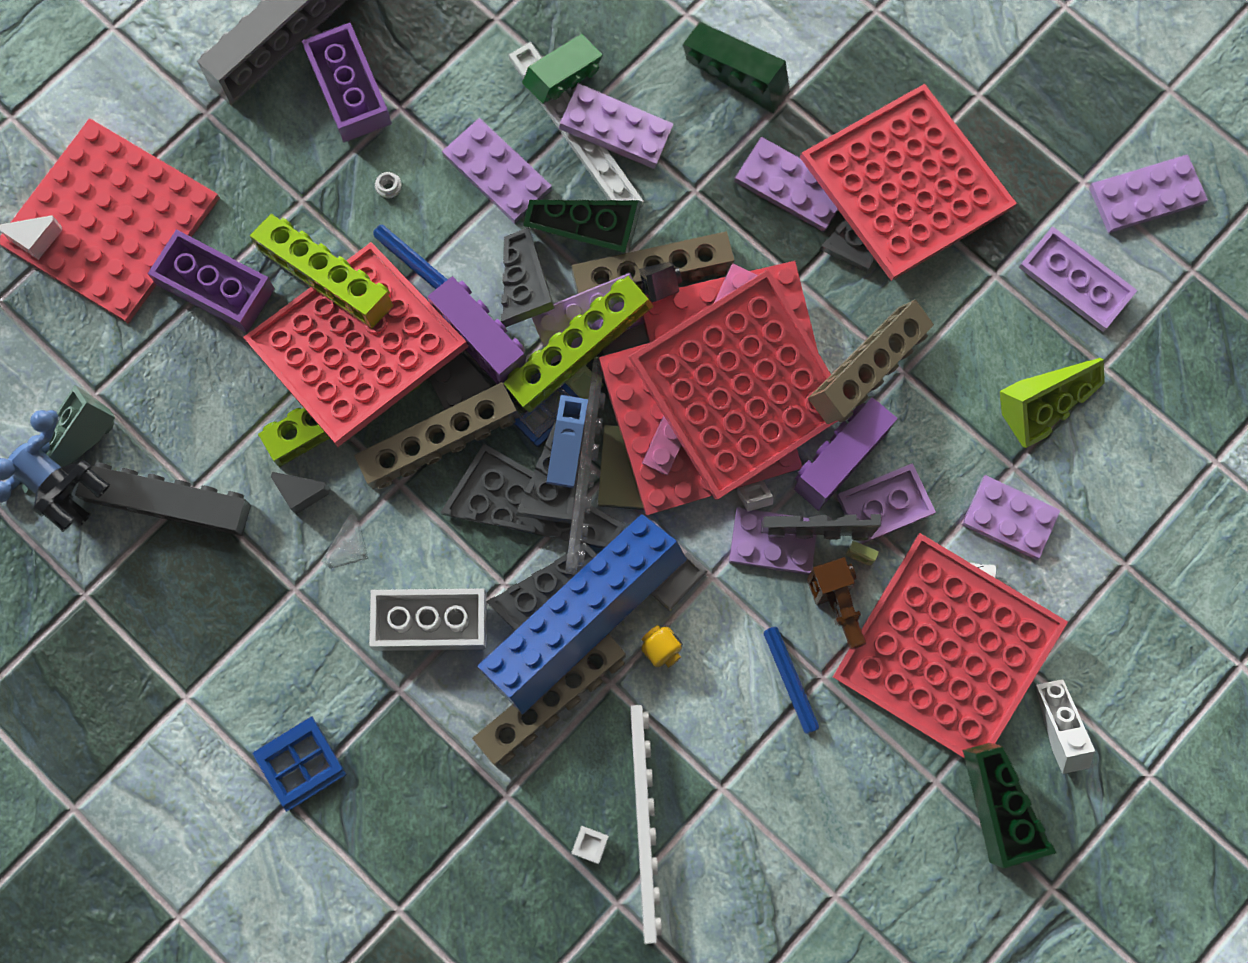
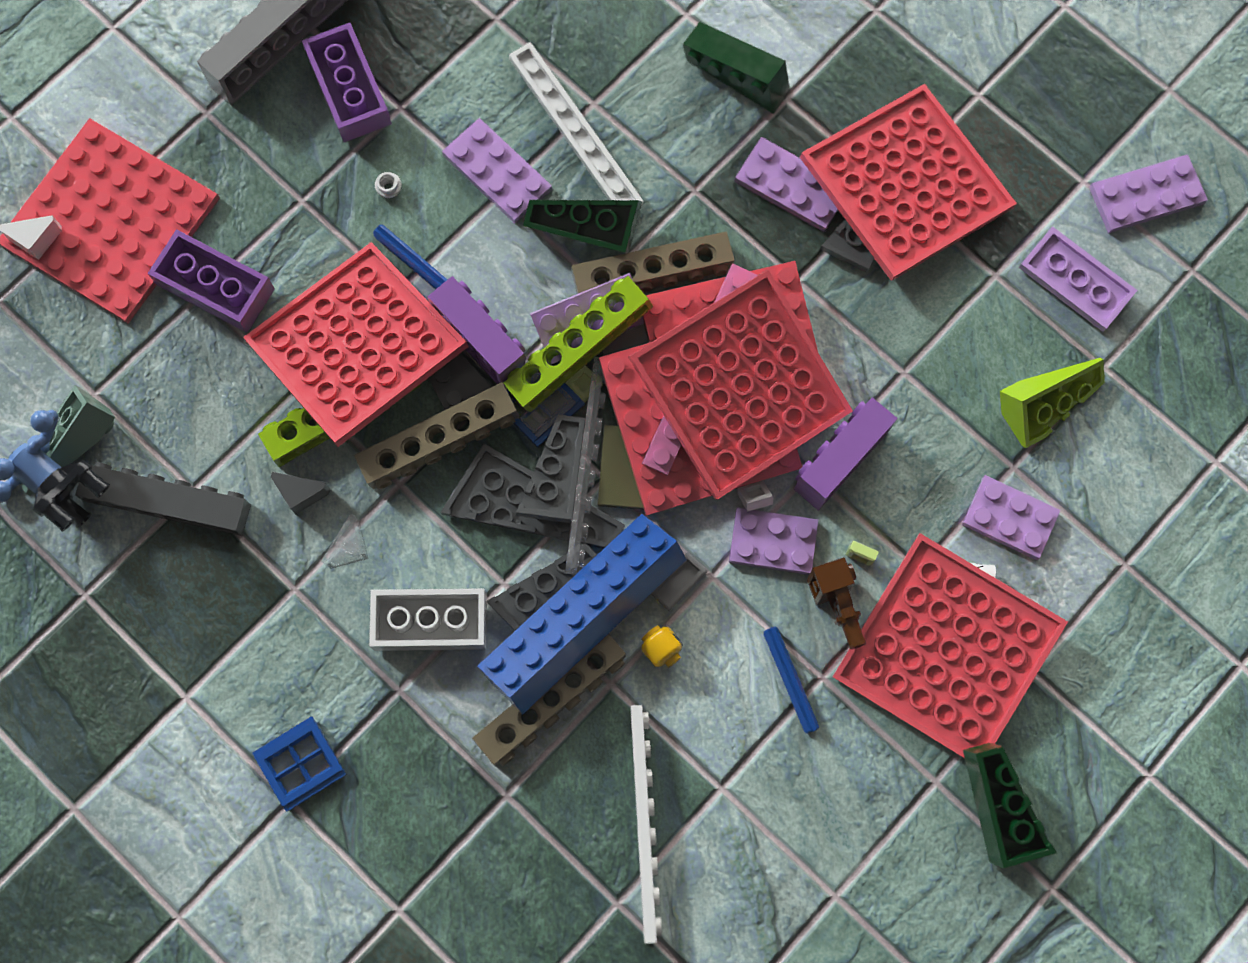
(322, 270): lime brick -> none
(524, 280): dark grey wing -> none
(562, 69): brick -> none
(567, 441): medium blue slope -> none
(590, 844): white plate -> none
(615, 126): lavender plate -> none
(660, 280): black slope -> none
(821, 525): dark grey wing -> none
(871, 362): dark tan brick -> none
(895, 496): lavender plate -> none
(1064, 727): white slope -> none

